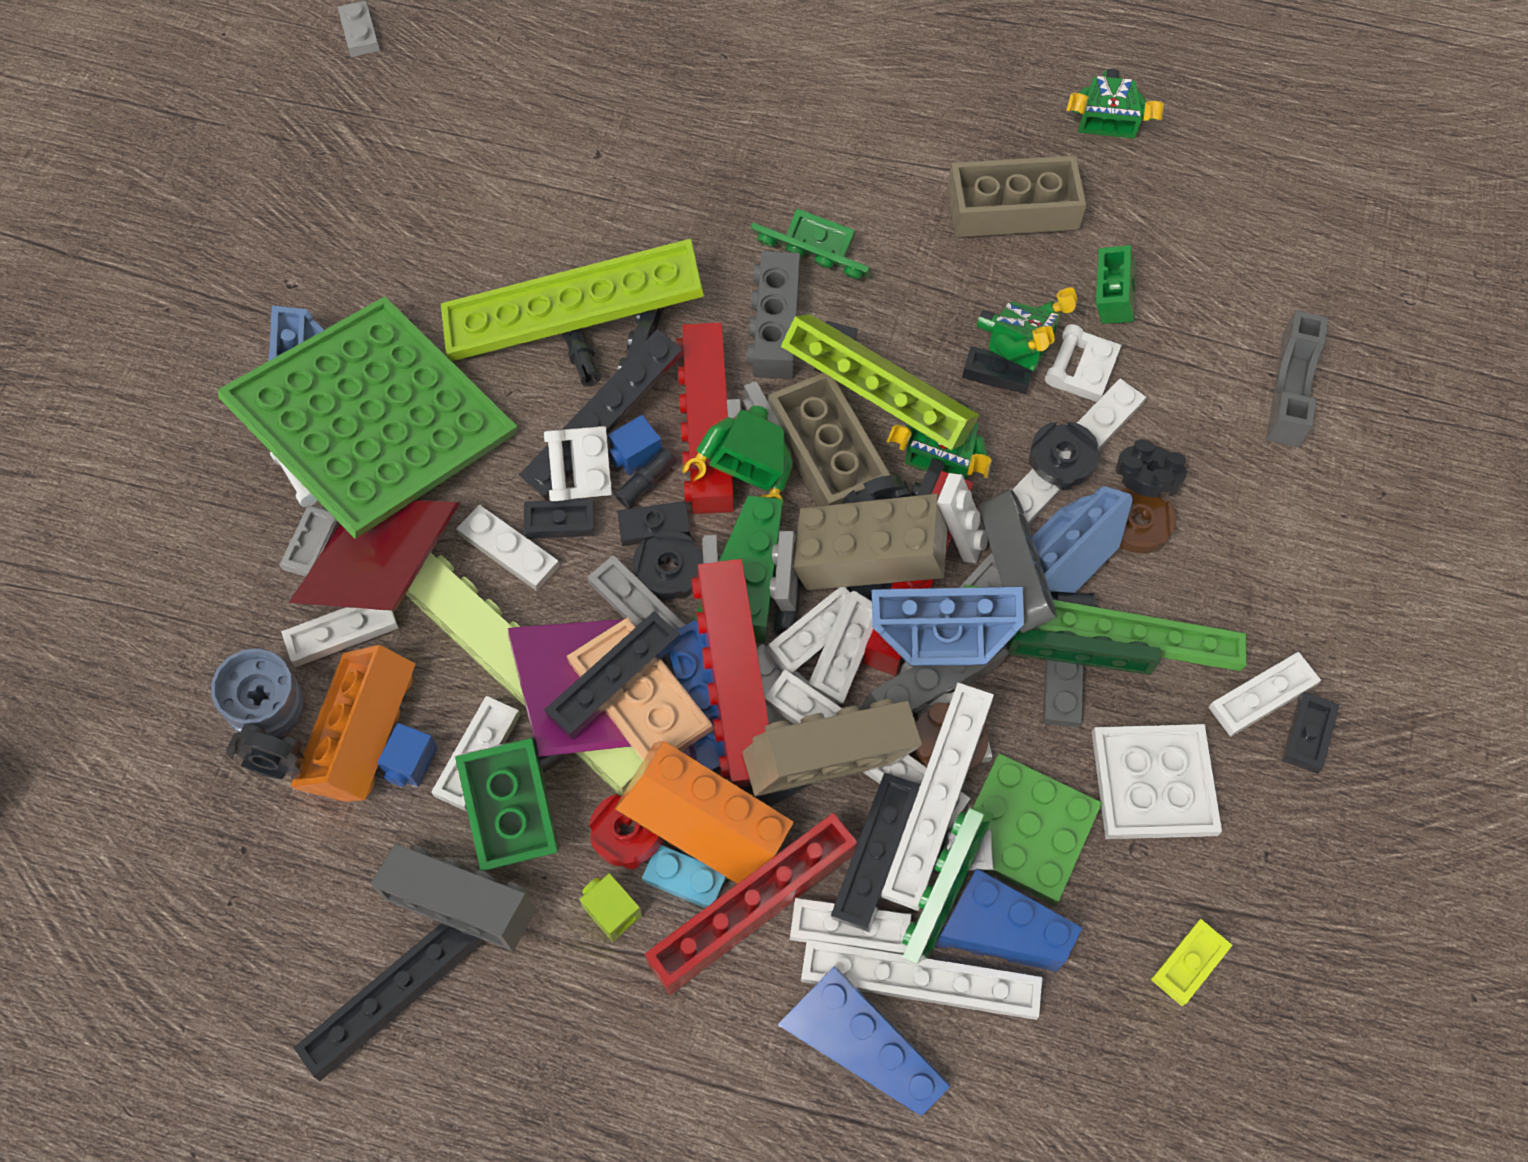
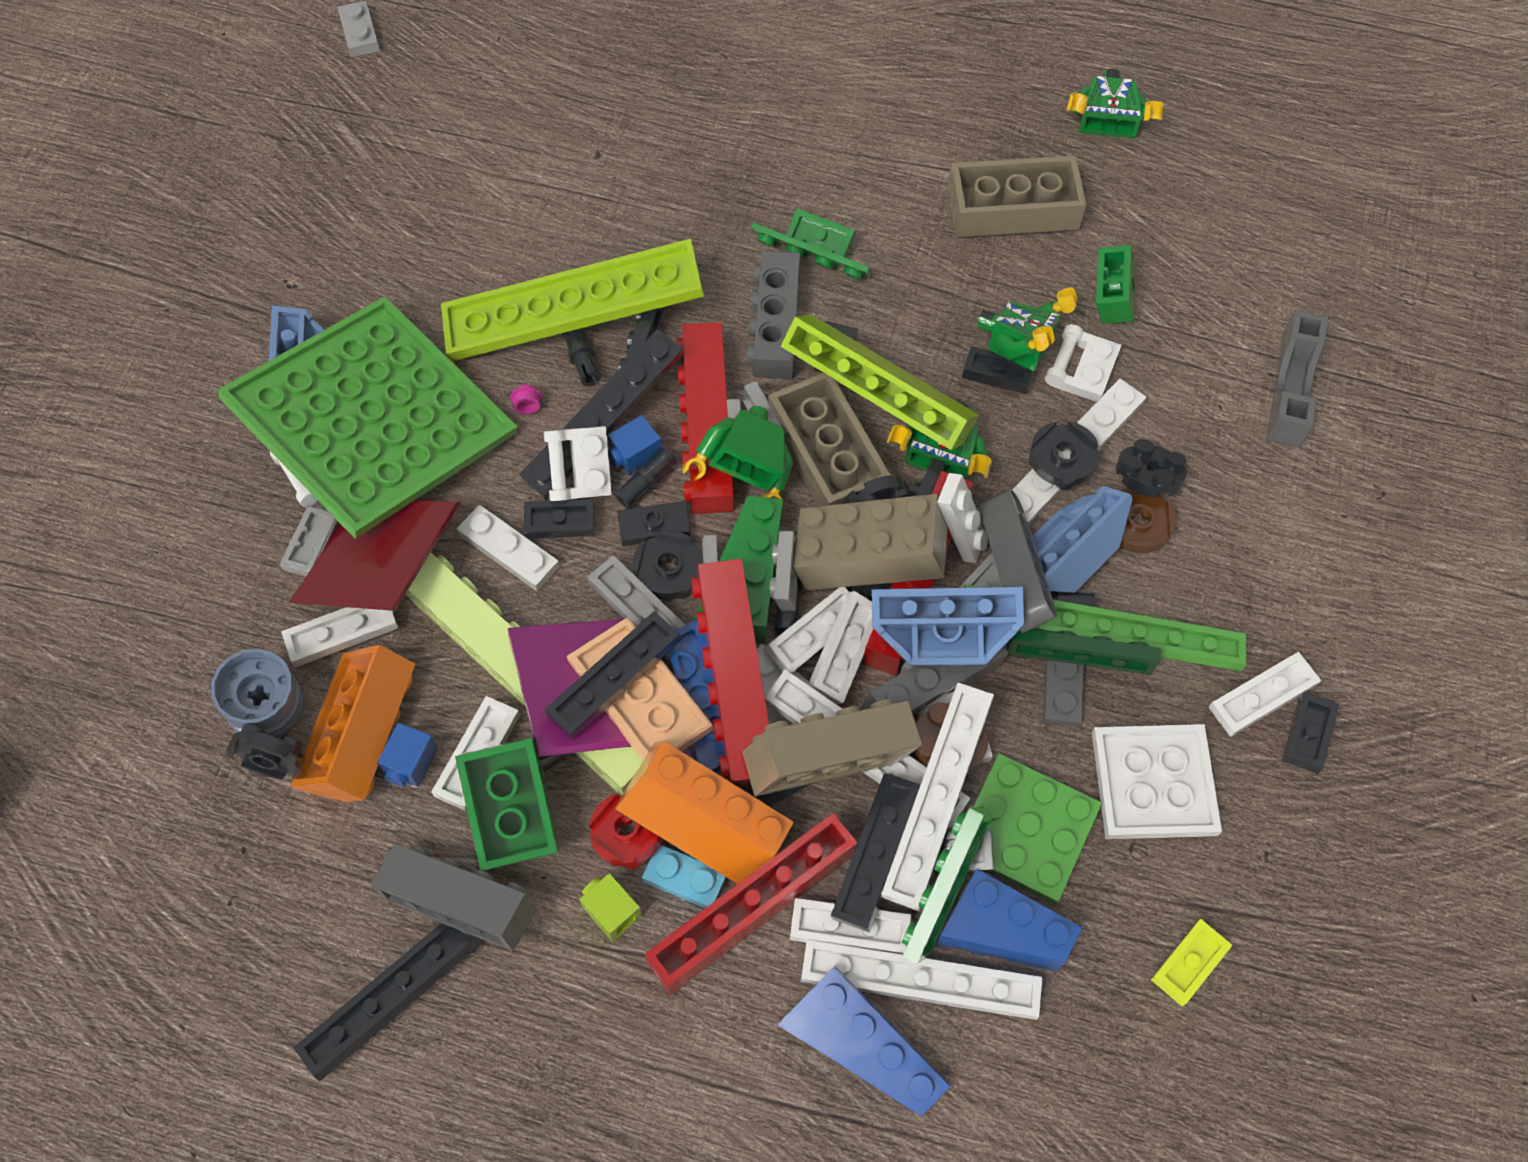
(526, 399): none -> dark pink plate

